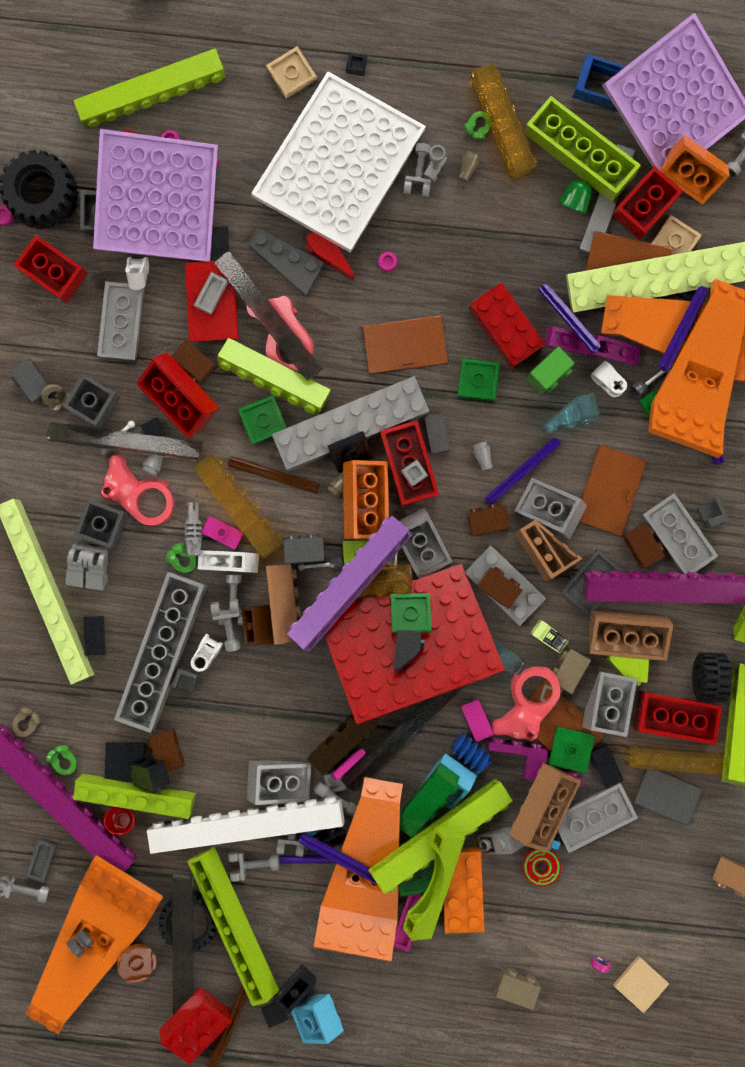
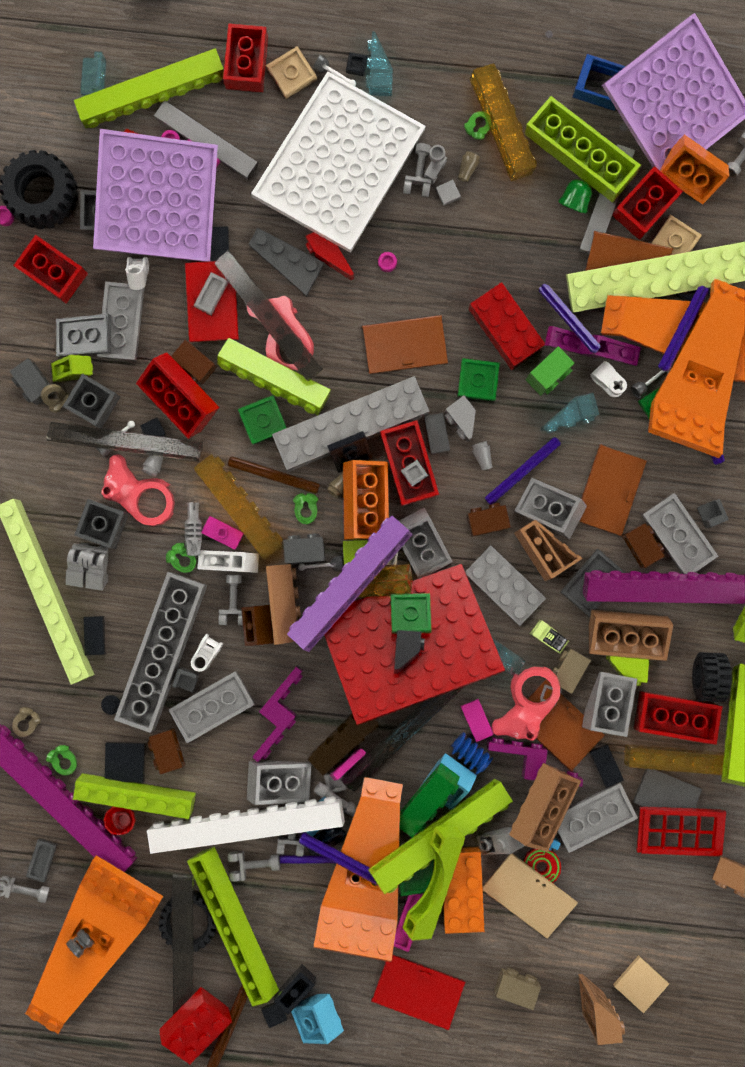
(71, 368): none -> lime slope
(83, 335): none -> tile
(93, 74): none -> clear light blue panel
(110, 704): none -> black plate
(136, 963): dark orange tile -> none
(149, 773): black brick -> none
(196, 132): none -> light grey tile
(211, 707): none -> light grey plate
(231, 643): light grey bar -> none
(245, 57): none -> red brick
(278, 714): none -> magenta bracket
(311, 499): none -> bright green piece
(322, 65): none -> hinge
(380, 69): none -> clear light blue slope
(417, 992): none -> red container
(448, 192): none -> light grey tile
(462, 416): none -> light grey slope
(499, 587): reddish brown brick -> none
(536, 904): none -> tan container
(571, 749): green plate -> none
(599, 1013): none -> medium nougat slope
(600, 964): dark pink tile -> none
(644, 829): none -> red piece

